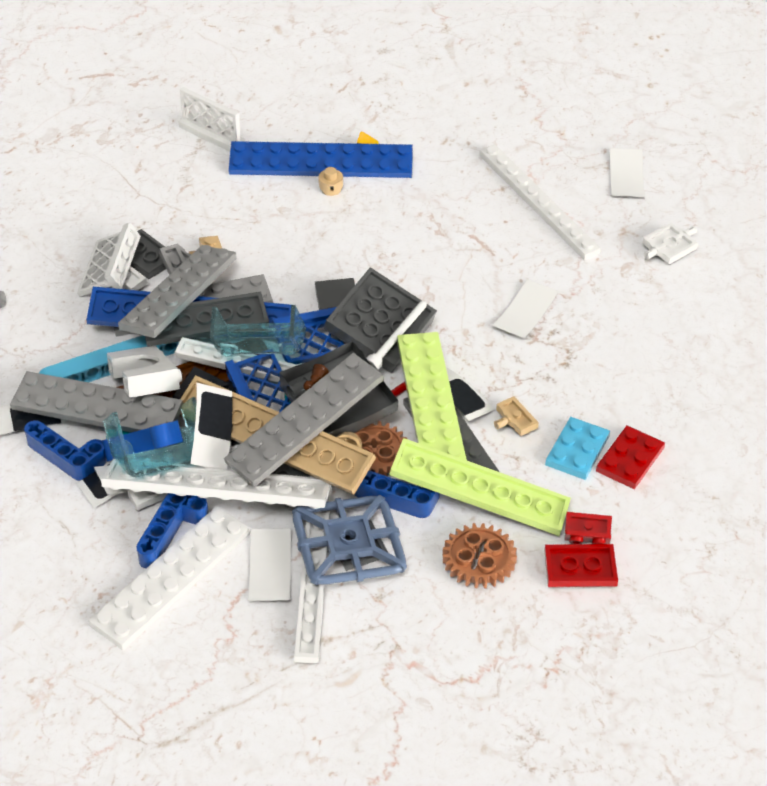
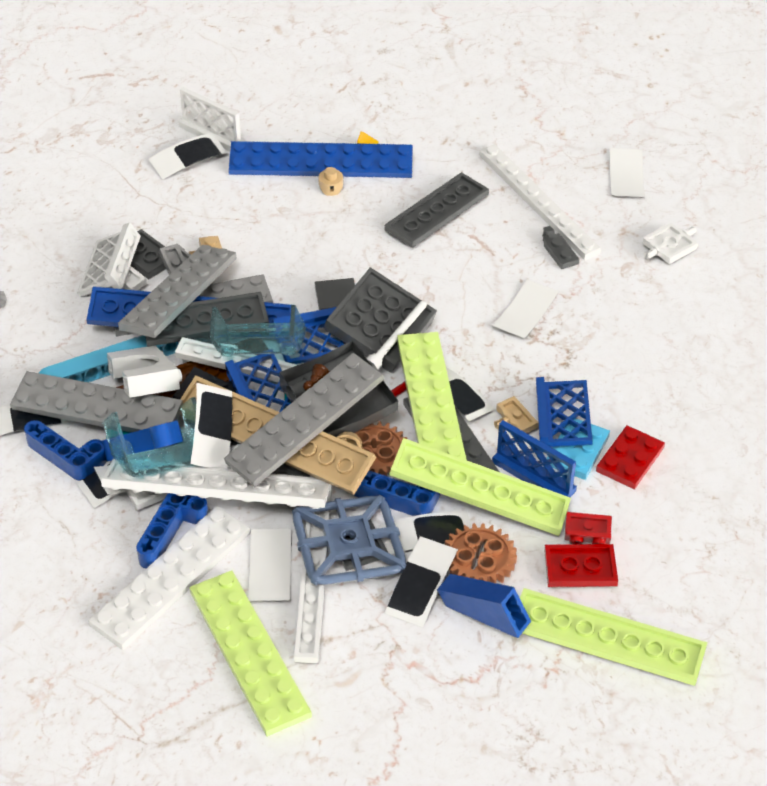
(186, 154): none -> sticker
(250, 653): none -> yellowish green plate
(420, 581): none -> sticker
(430, 526): none -> sticker
(436, 209): none -> dark grey plate
(486, 602): none -> blue slope
(527, 467): none -> blue fence
(546, 419): none -> blue fence
(559, 248): none -> dark grey hinge
(613, 637): none -> yellowish green plate

